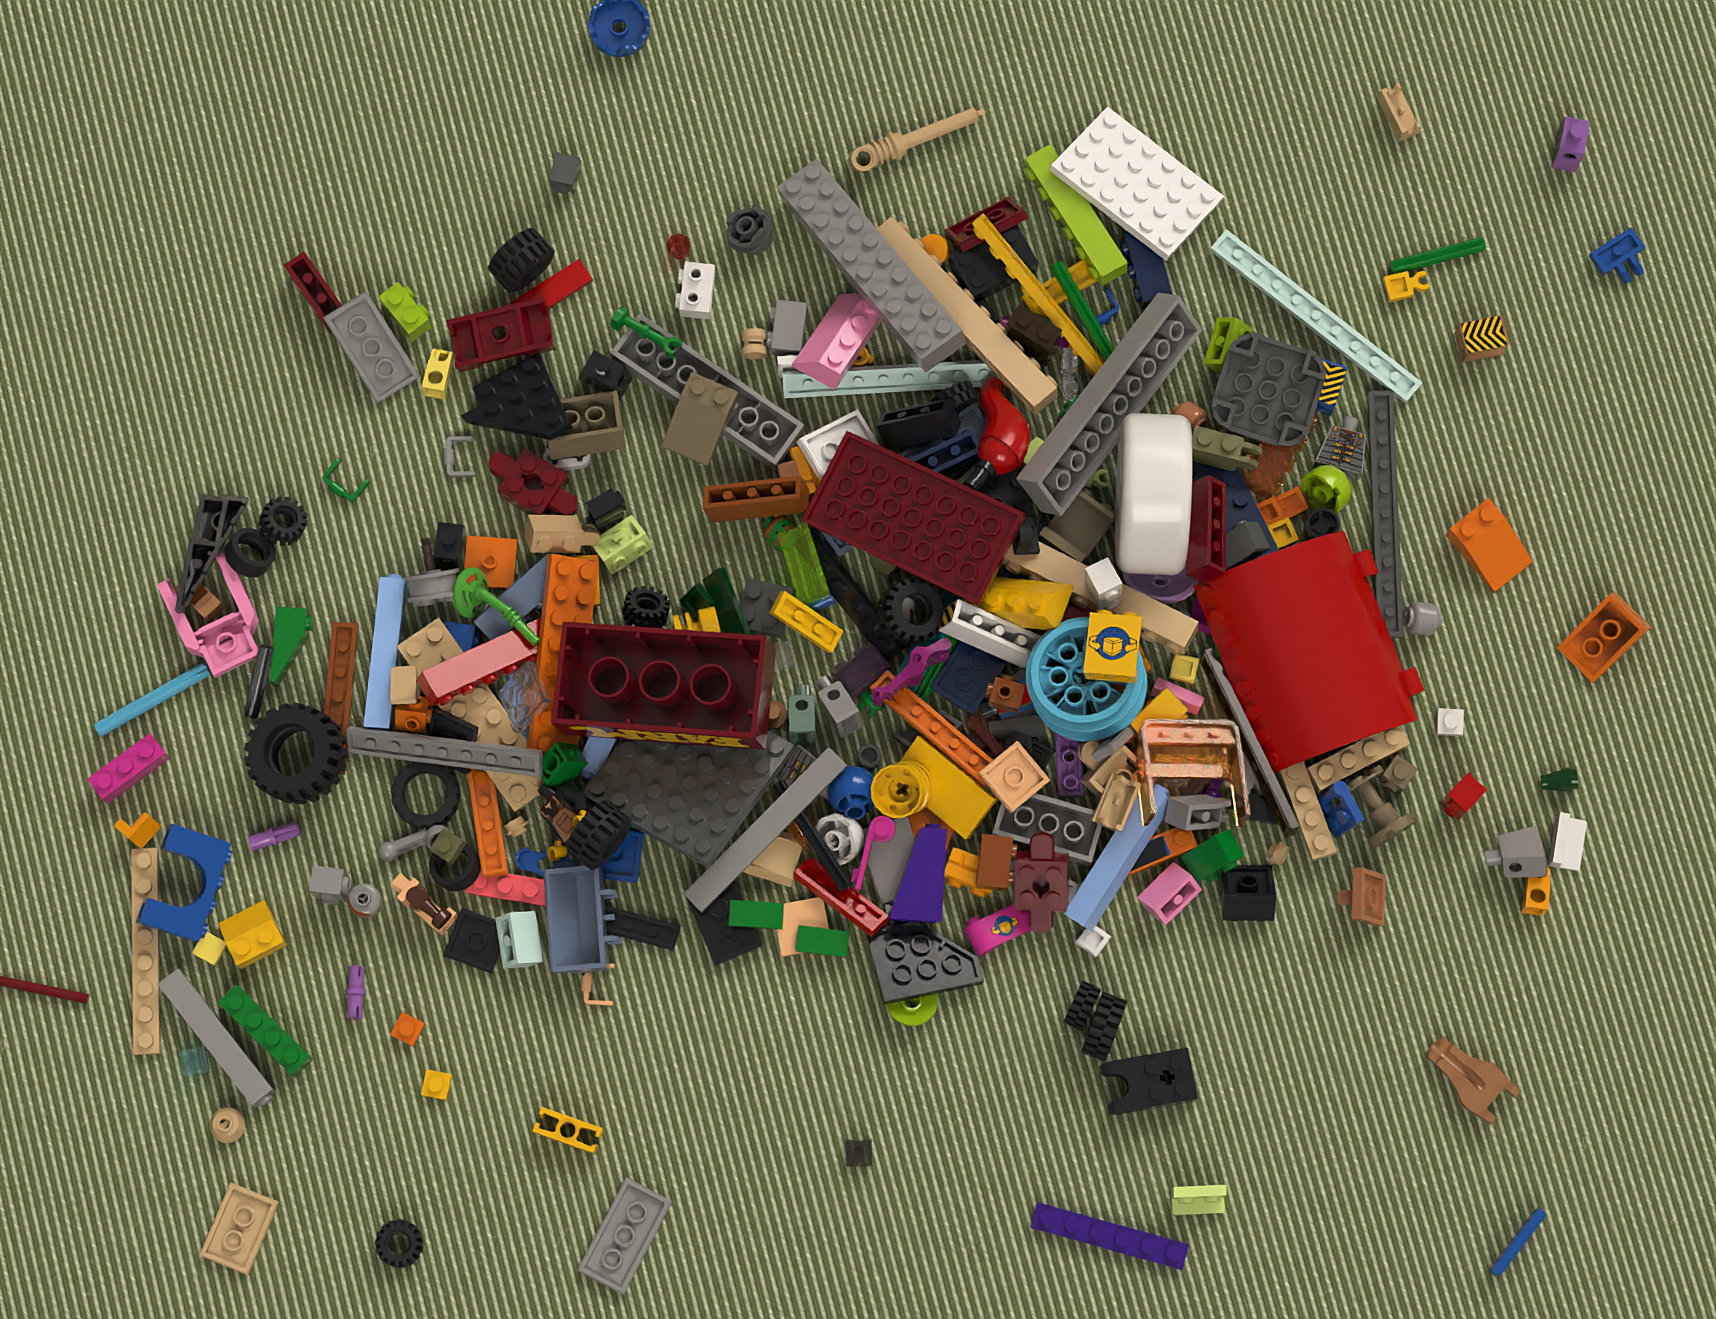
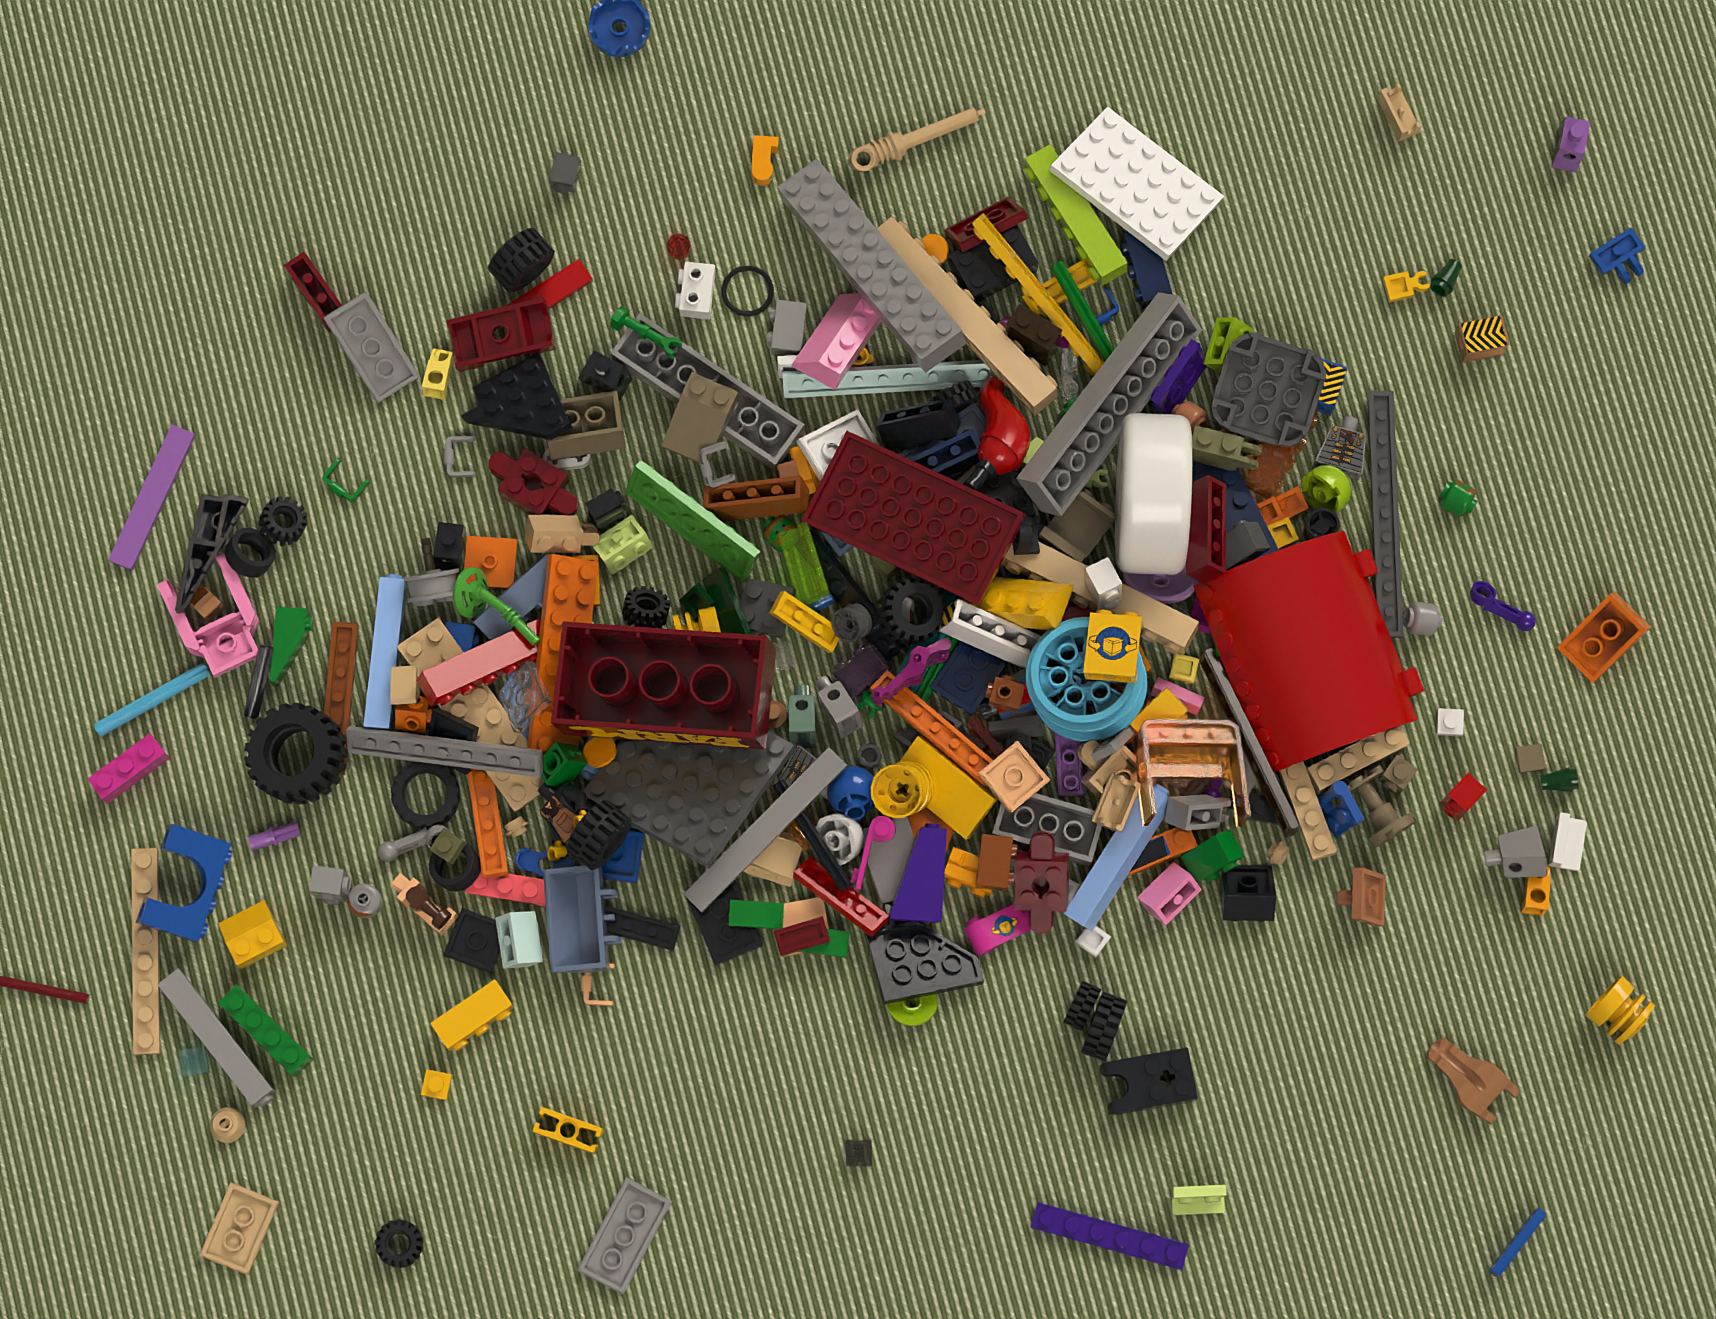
(140, 831): light orange panel -> none
(152, 497): none -> medium lavender tile
(210, 948): light yellow tile -> none
(355, 992): medium lavender pin -> none
(405, 312): lime brick -> none
(407, 1029): orange plate -> none
(472, 1016): none -> yellow brick
(599, 751): none -> light orange piece
(692, 521): none -> bright green plate
(706, 468): none -> light grey piece
(747, 268): none -> black tyre
(749, 230): dark grey cone -> none
(754, 343): tan wheel -> none
(761, 159): none -> light orange leg
(801, 936): none -> dark red tile
(851, 623): none -> dark grey wheel
(1179, 379): none -> dark purple plate
(1315, 316): light aqua plate -> none
(1437, 255): green axle -> none
(1445, 279): none -> dark green cone
(1458, 498): none -> green head
(1489, 545): orange slope -> none
(1524, 620): none -> dark purple piece
(1530, 758): none -> dark tan tile
(1620, 1010): none -> yellow wheel

